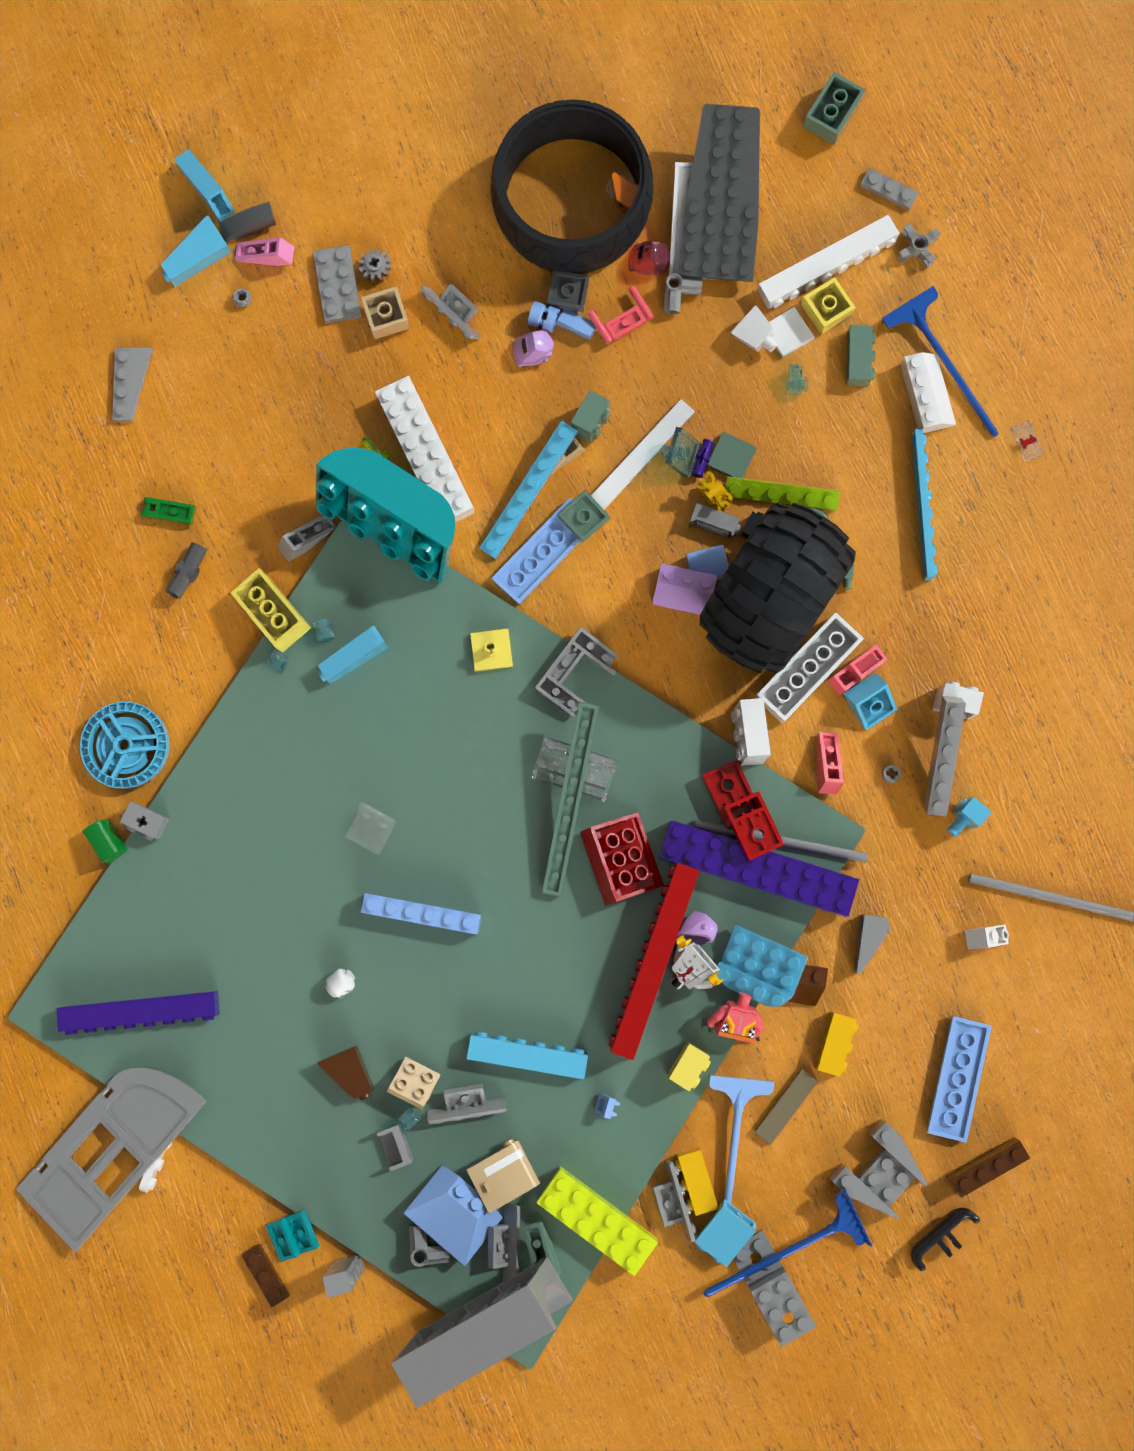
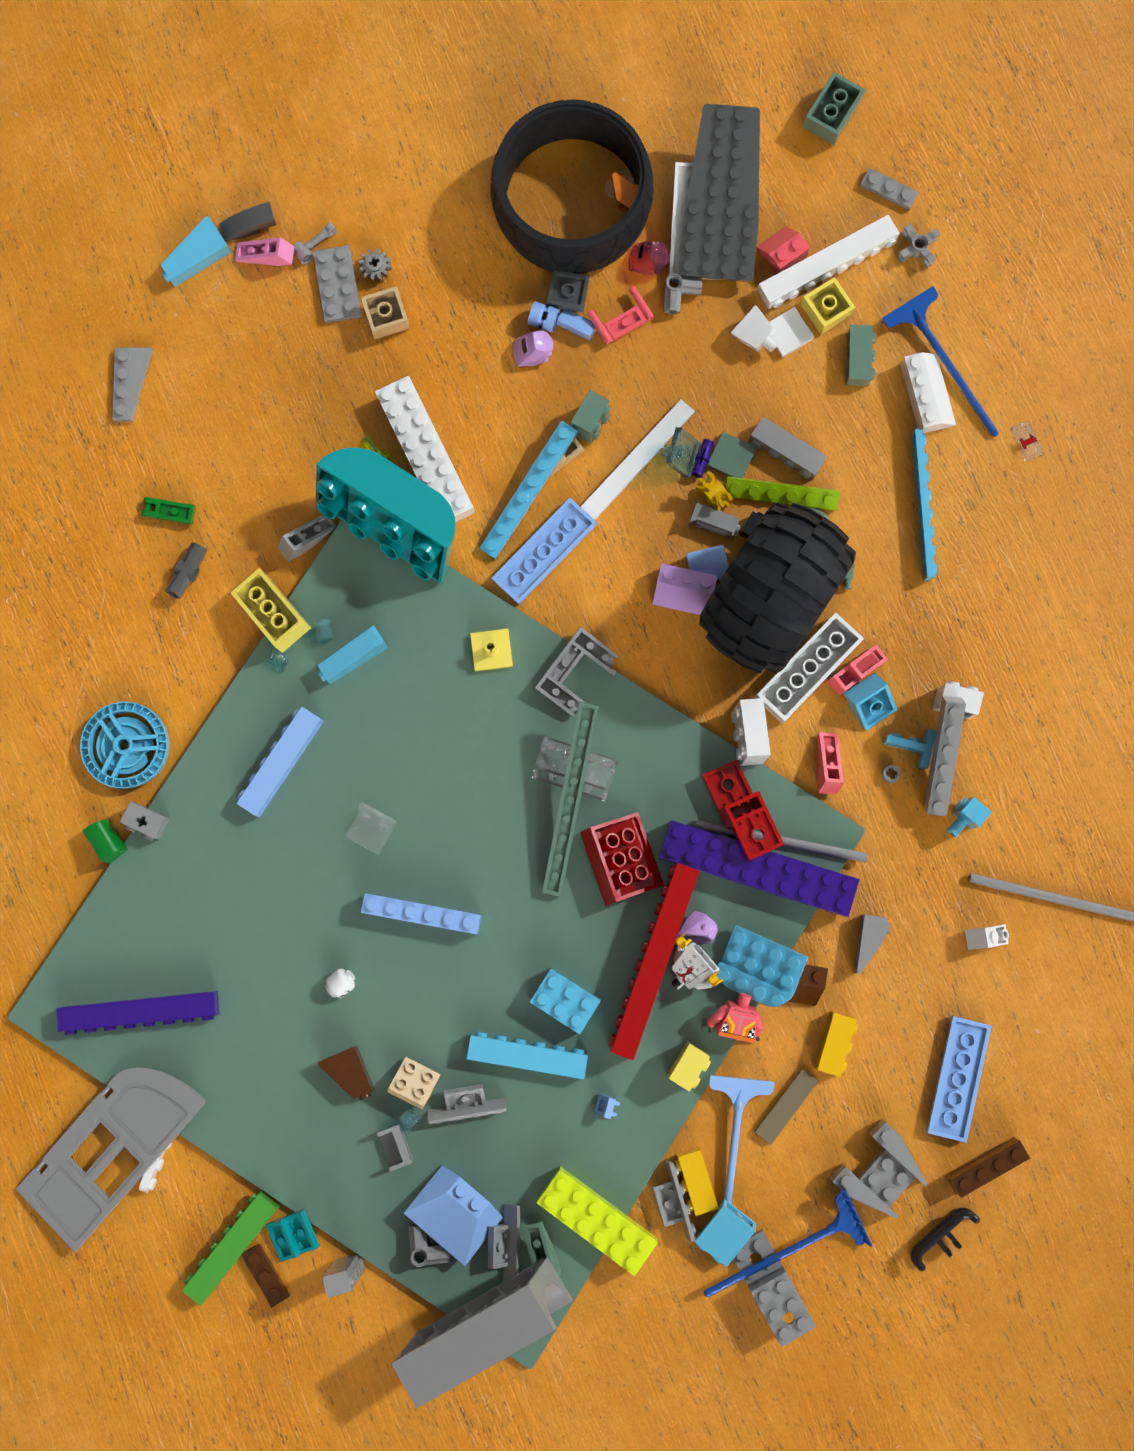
(204, 185): medium azure slope -> none
(228, 1251): none -> bright green brick
(238, 294): light grey plate -> none
(279, 762): none -> light blue brick
(303, 251): none -> light grey brick
(455, 306): light grey bracket -> none
(503, 1176): tan door -> none
(565, 1001): none -> medium azure brick
(583, 516): sand green tile -> none
(783, 249): none -> coral slope
(787, 448): none -> light grey brick
(796, 383): clear light blue plate -> none
(914, 745): none -> medium azure bracket

